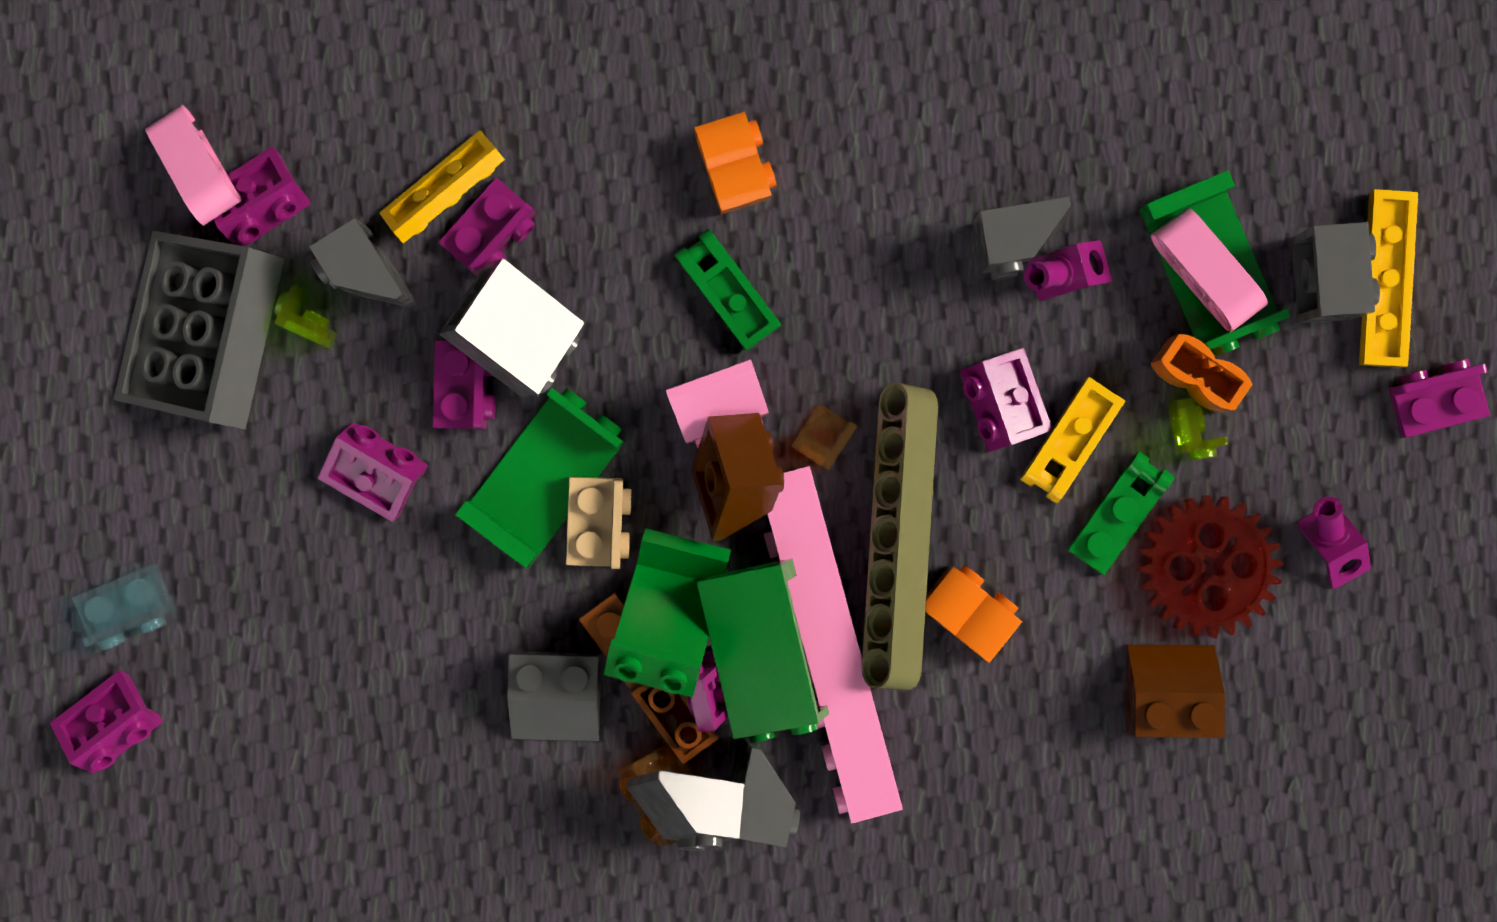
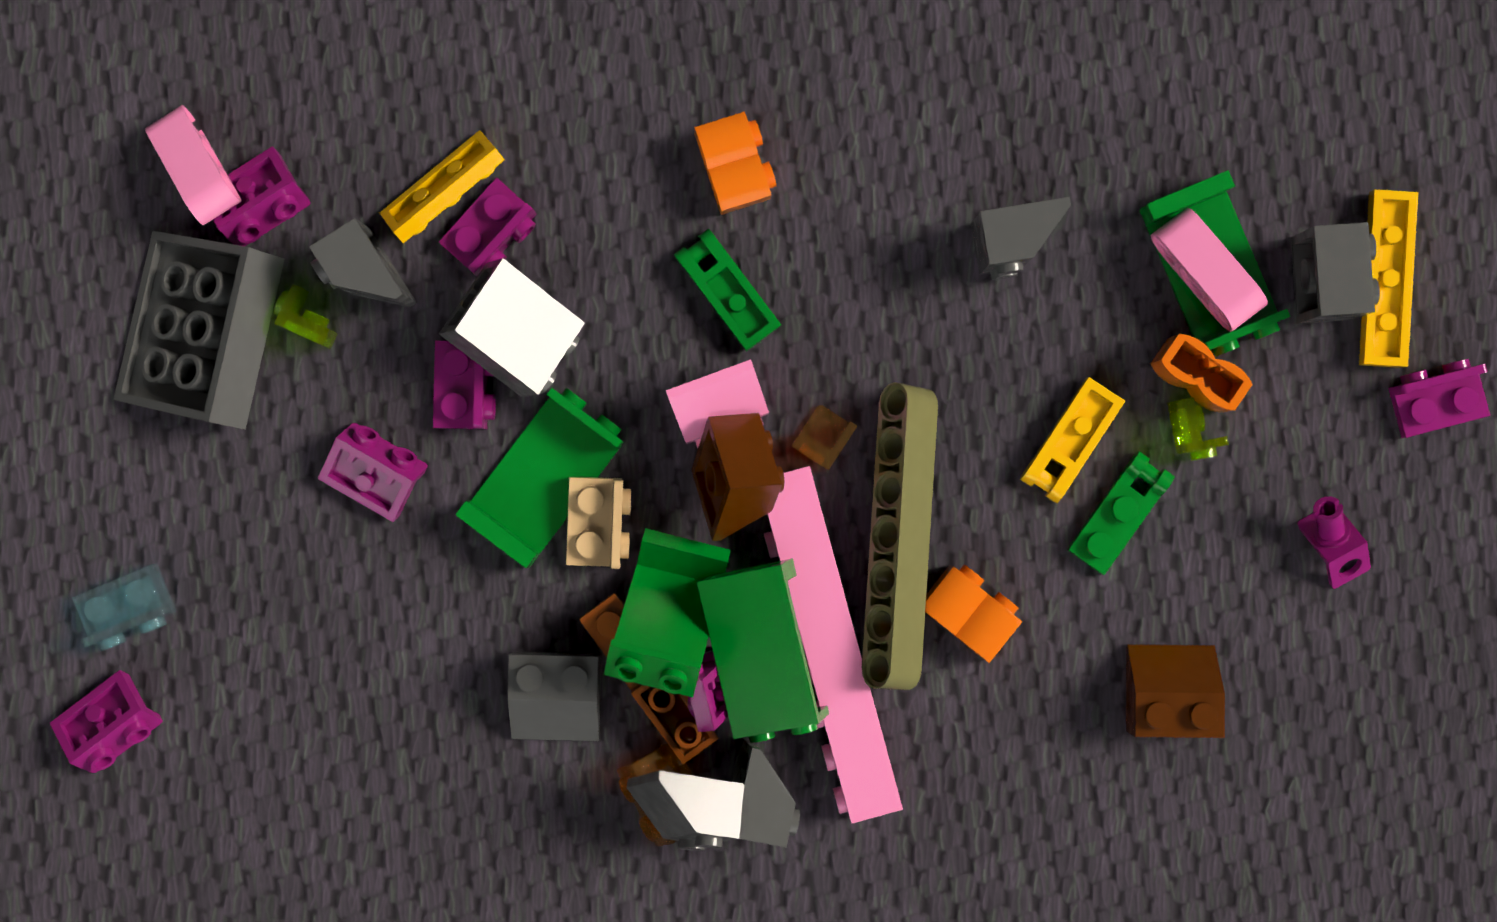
(1005, 400): bracket -> none
(1067, 270): magenta bracket -> none
(1237, 594): clear red gear -> none

